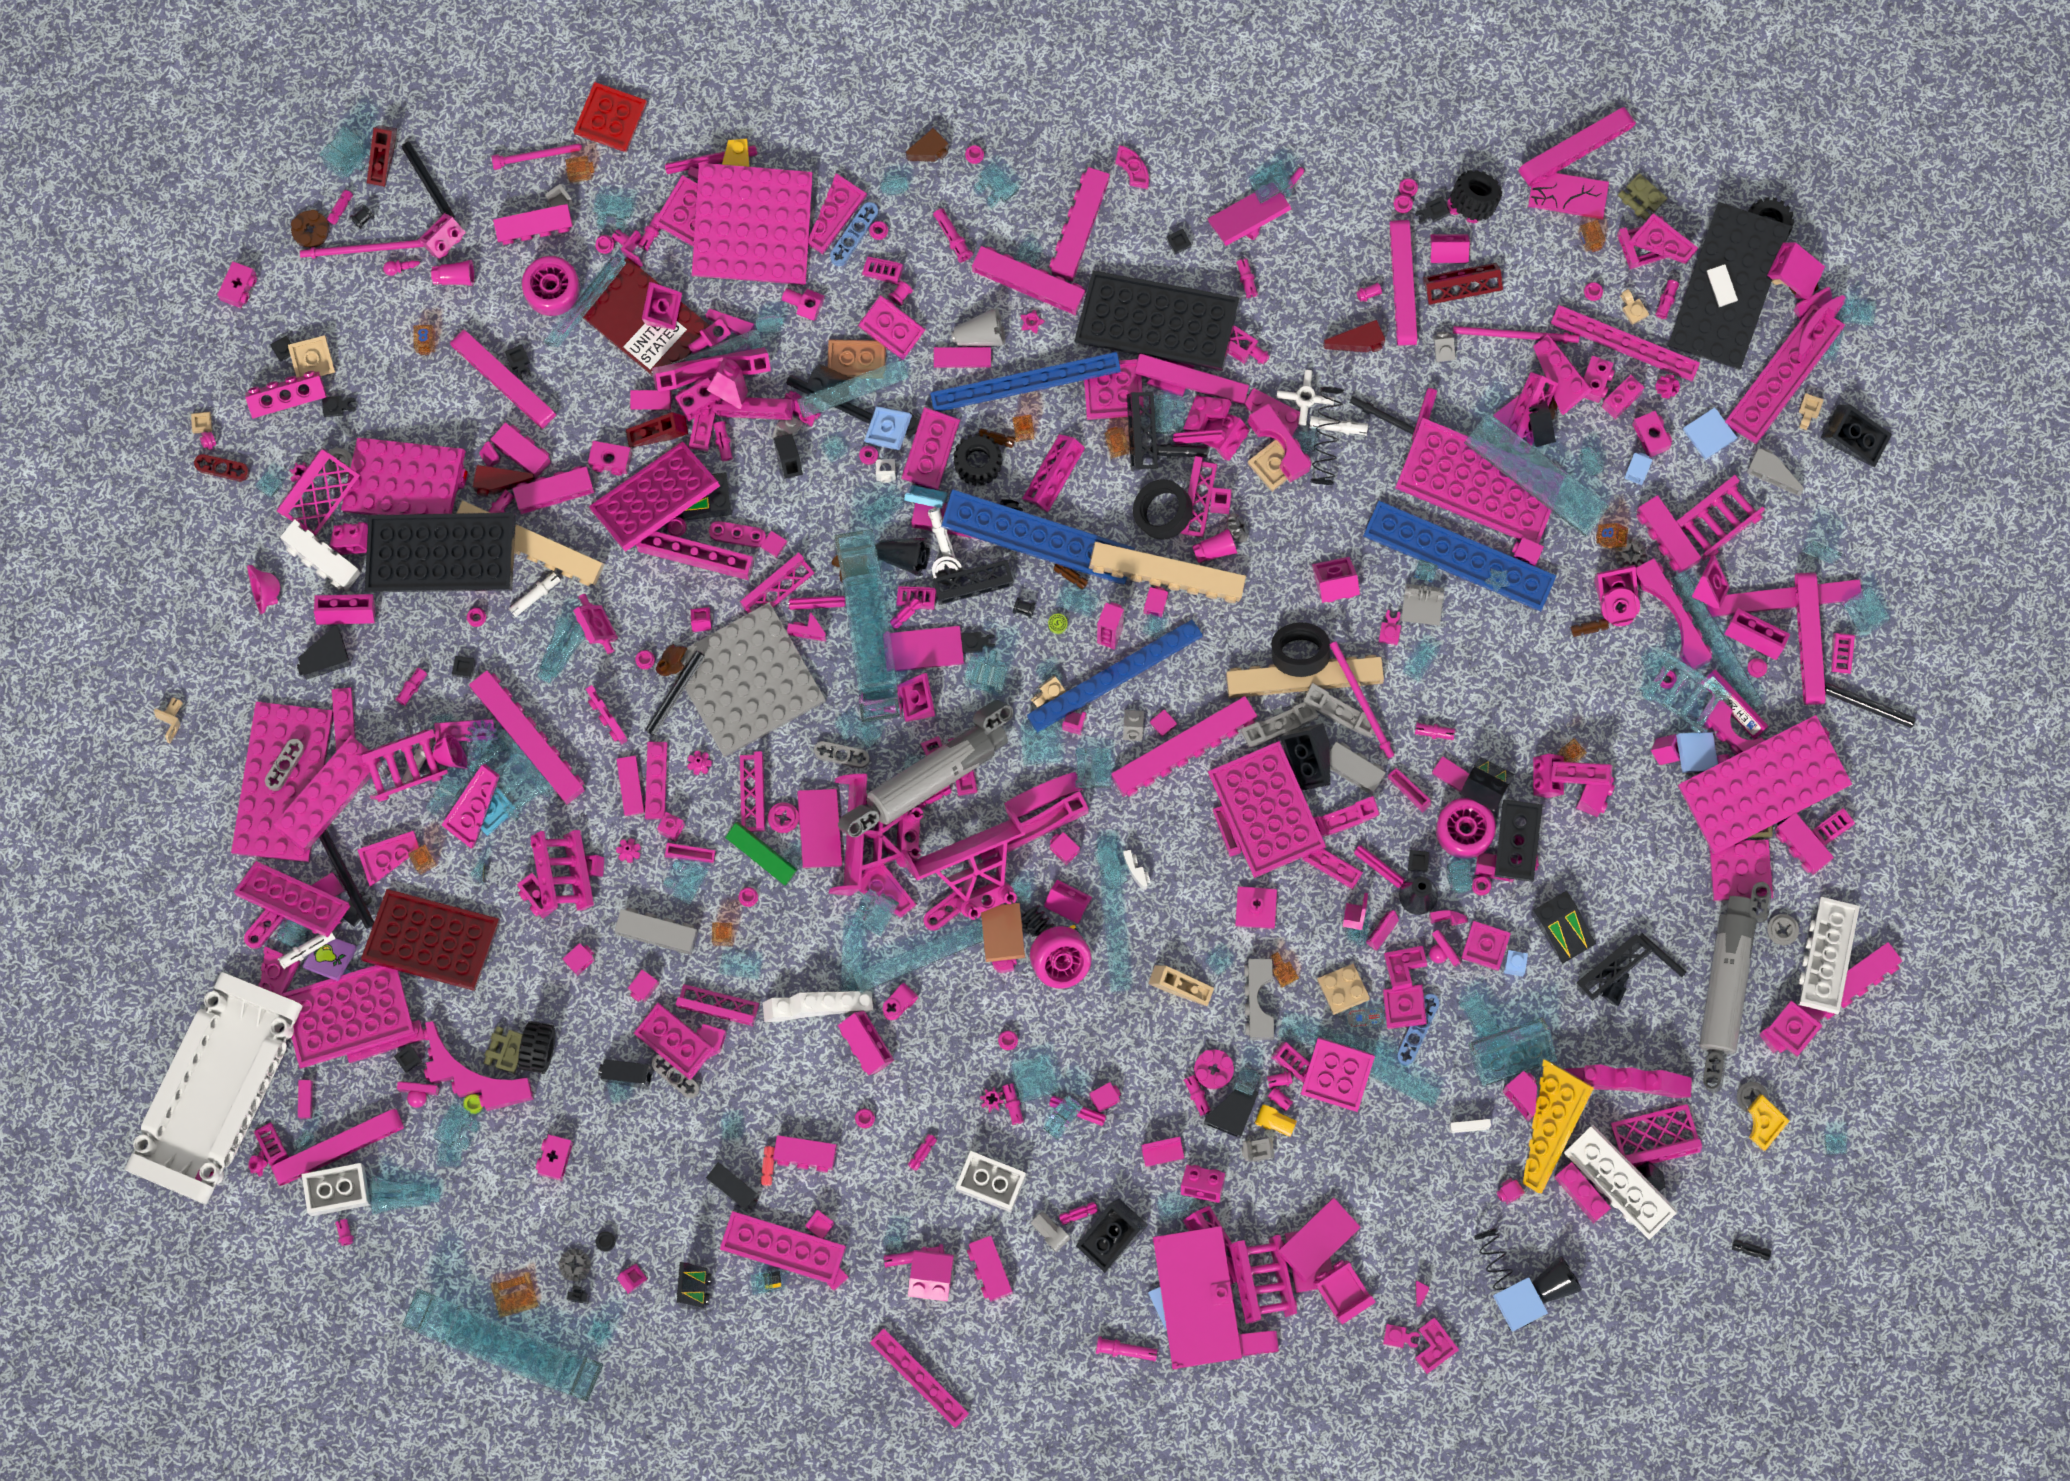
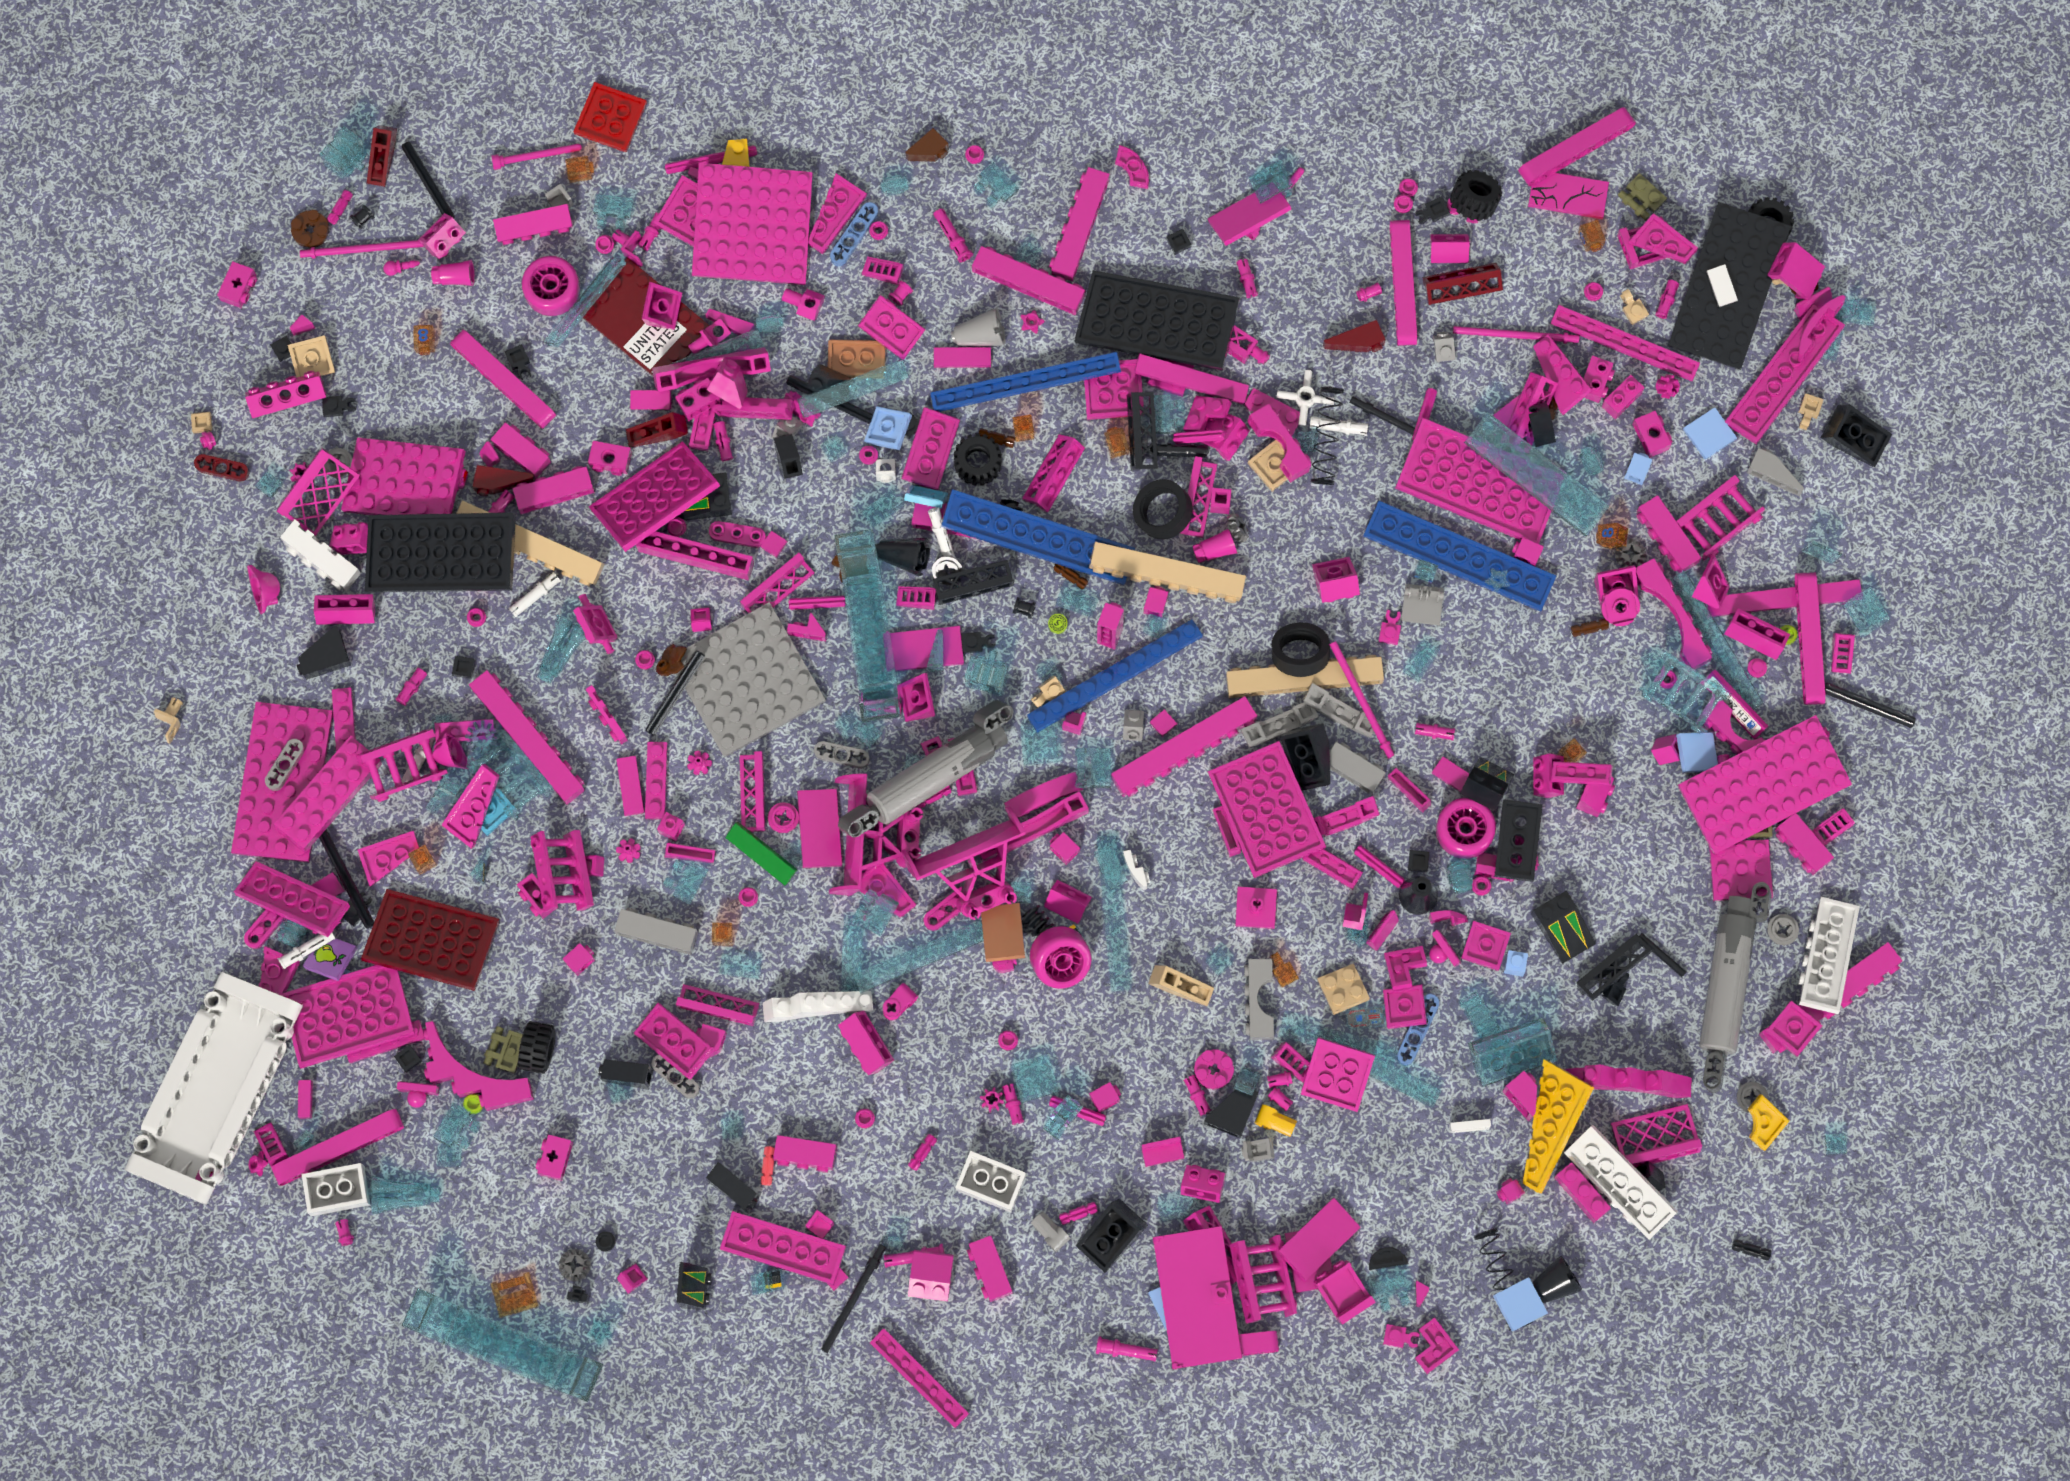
(301, 326): none -> dark pink slope
(643, 986): dark pink brick -> none
(872, 1263): none -> black bar
(906, 612): dark pink axle -> none
(936, 658): none -> clear light blue slope
(1387, 1258): none -> black plate
(1390, 1285): none -> clear light blue plate
(1792, 631): none -> lime tile

